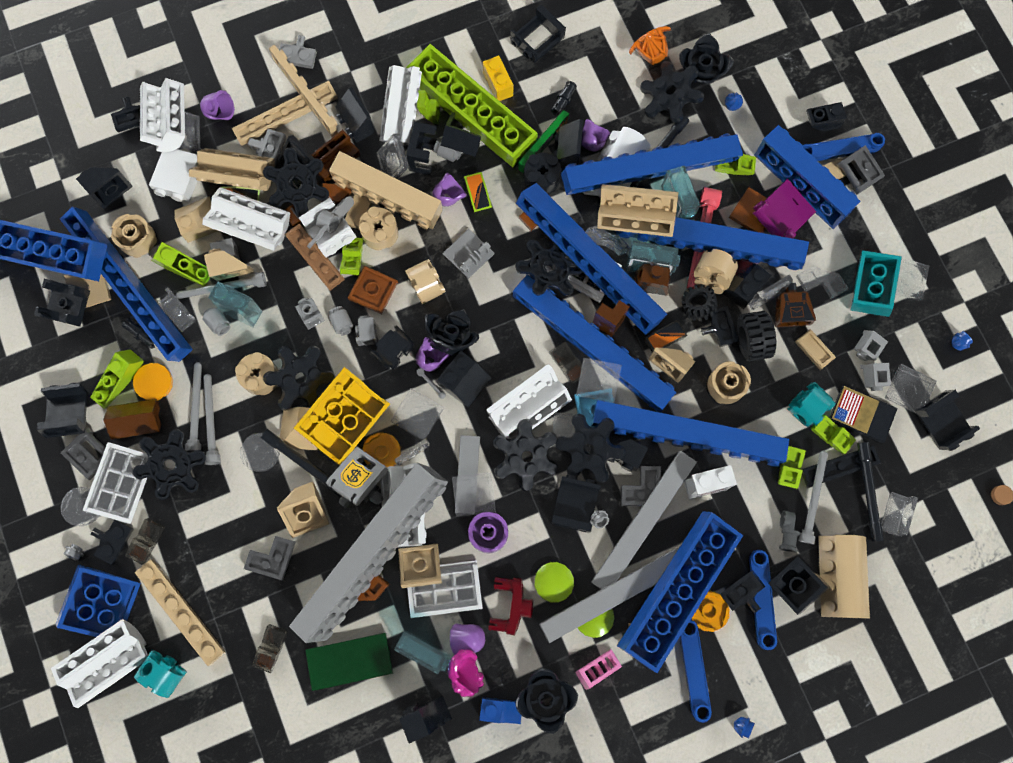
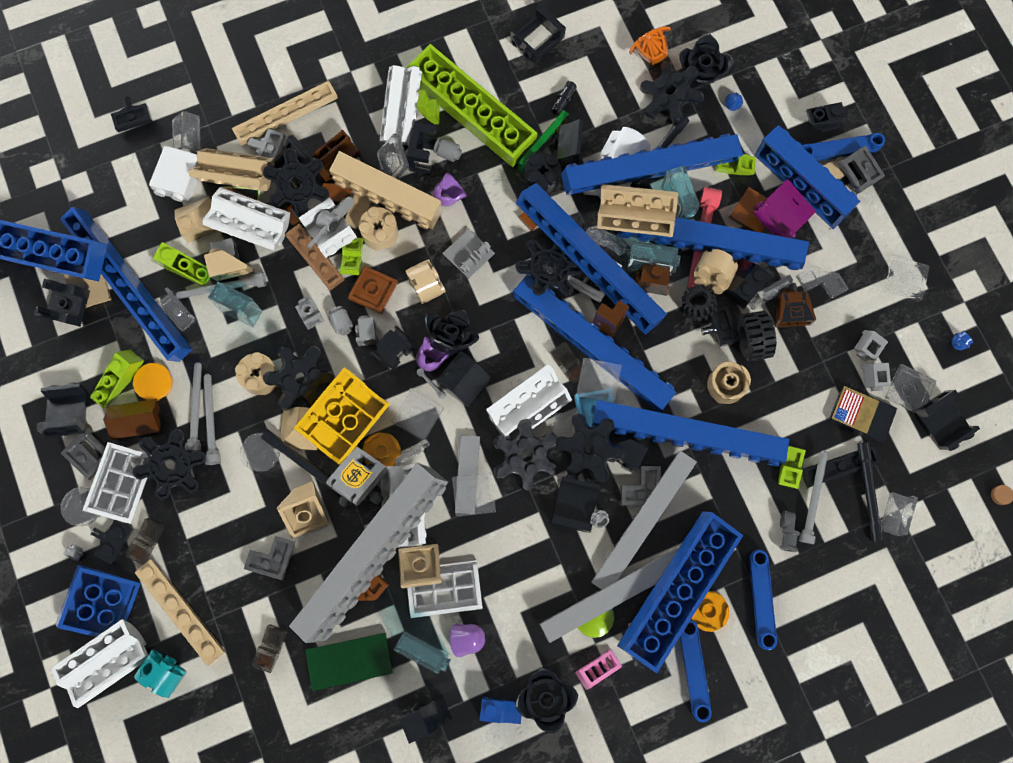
(104, 184): black slope -> none
(133, 235): tan brick -> none
(138, 332): black pin -> none
(162, 115): white brick -> none
(211, 102): medium lavender hair -> none
(216, 321): light grey brick -> none
(299, 54): light grey plate -> none
(301, 87): tan plate -> none
(354, 116): black slope -> none
(460, 139): black panel -> none
(464, 673): dark pink hair -> none
(477, 191): slope -> none
(490, 521): medium lavender brick -> none
(498, 78): yellow brick -> none
(519, 607): dark red connector -> none
(554, 582): lime dish -> none
(593, 136): medium lavender hair -> none
(666, 336): slope -> none
(672, 362): tan slope -> none
(710, 482): white panel -> none
(743, 592): black plate -> none
(743, 727): blue plate -> none
(799, 585): black slope -> none
(811, 405): teal brick -> none
(815, 349): tan tile -> none
(833, 435): lime slope -> none
(846, 572): tan brick -> none
(876, 283): teal brick -> none

